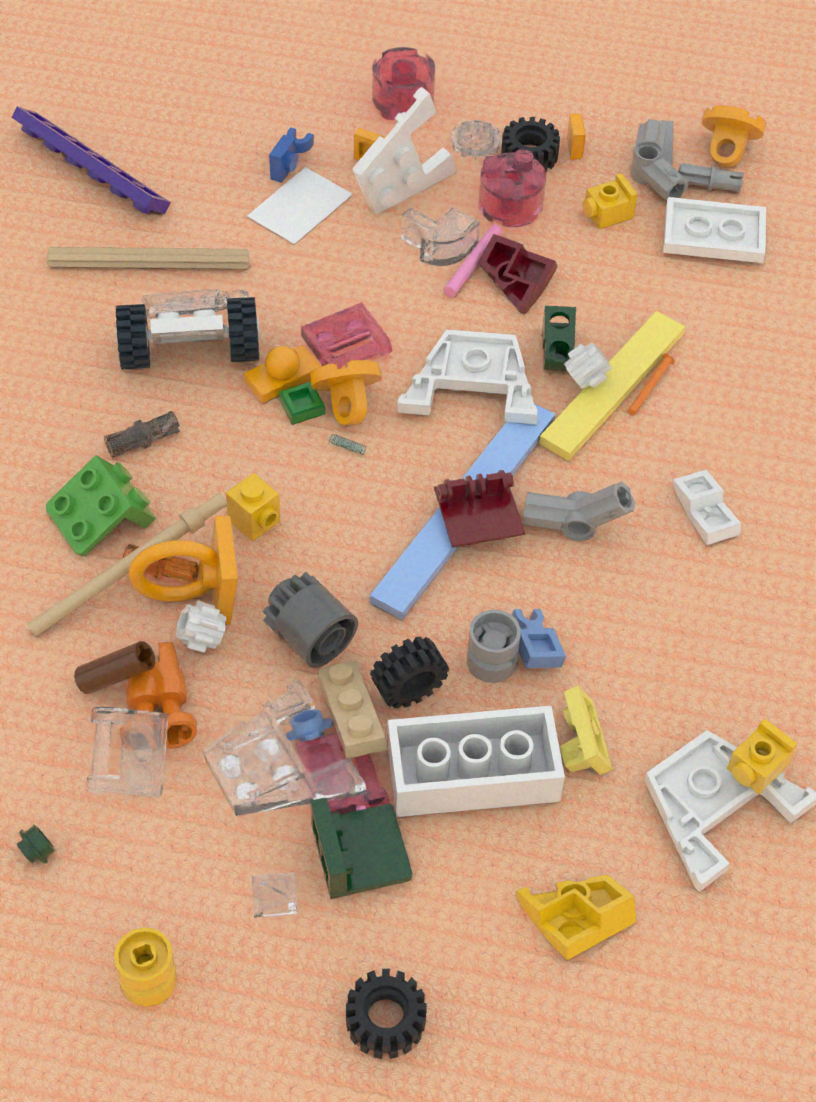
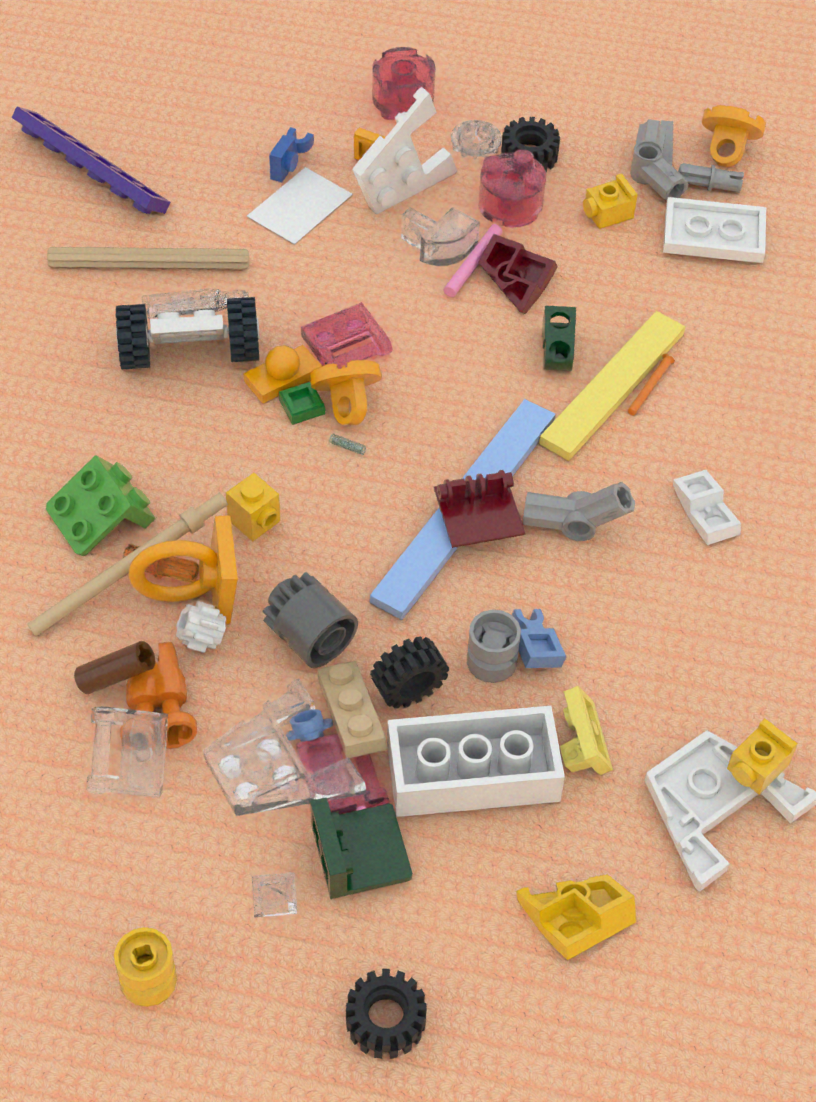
(35, 845): dark green plate -> none
(141, 434): clear smoke pin -> none
(476, 364): white wing -> none
(576, 136): light orange tile -> none
(587, 365): white gear -> none

